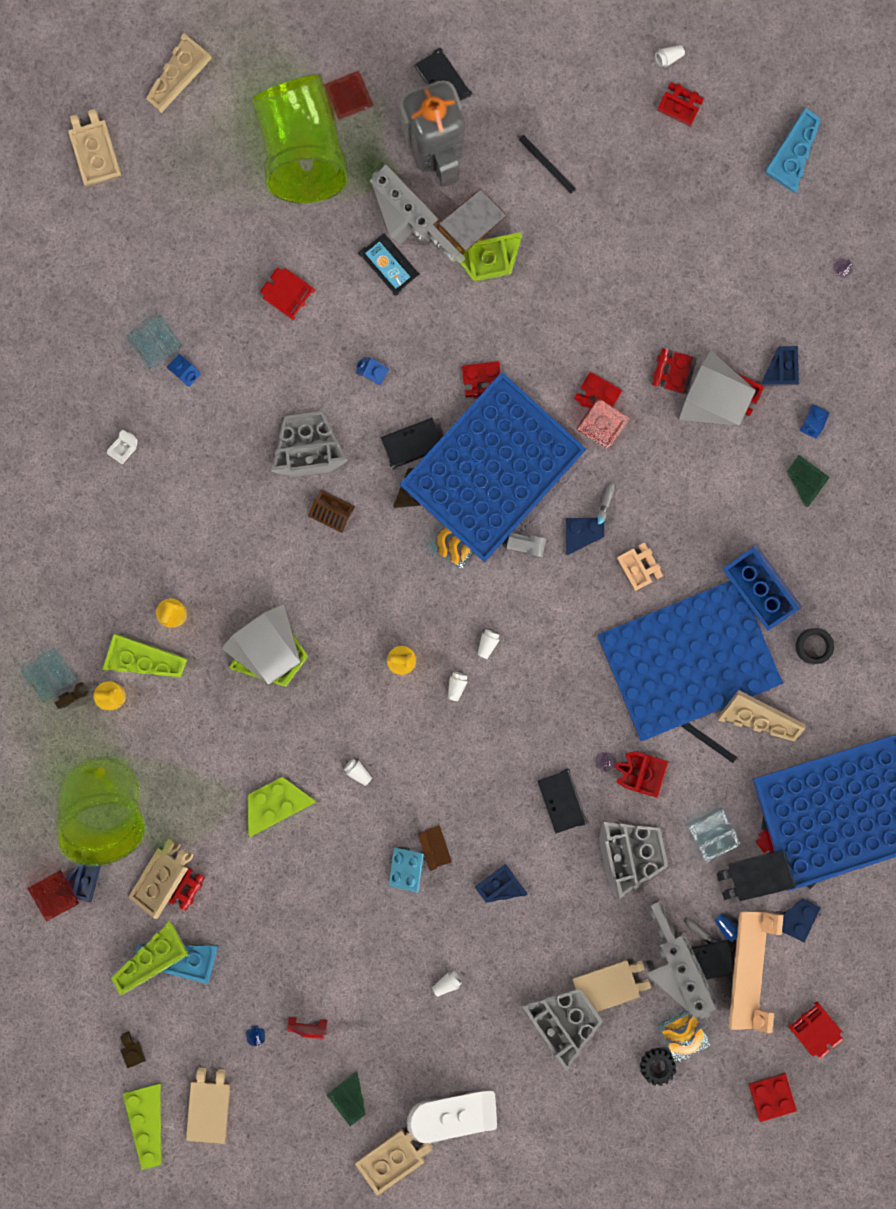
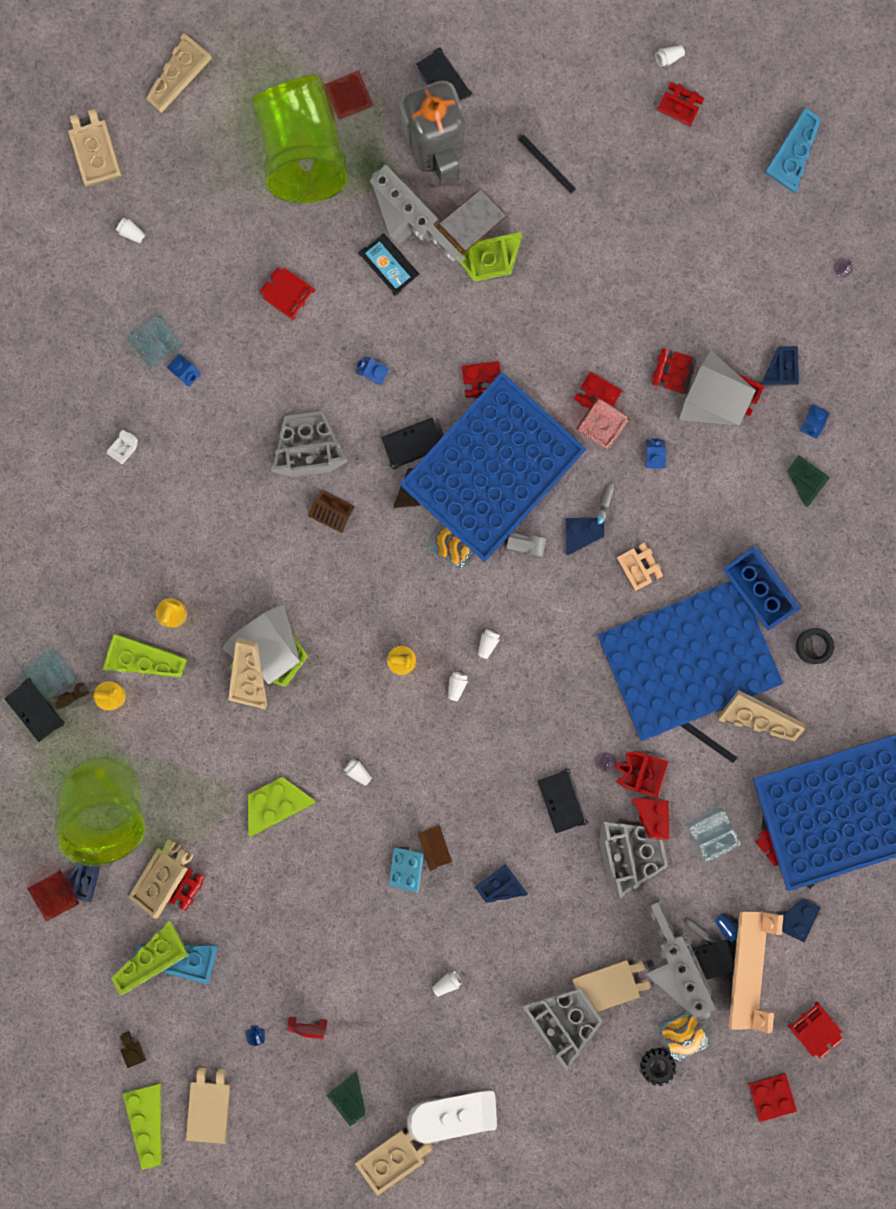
(35, 709): none -> black door
(129, 230): none -> white cone
(246, 676): none -> tan wing
(654, 817): none -> red wing
(655, 453): none -> blue bracket
(758, 876): black tile -> none

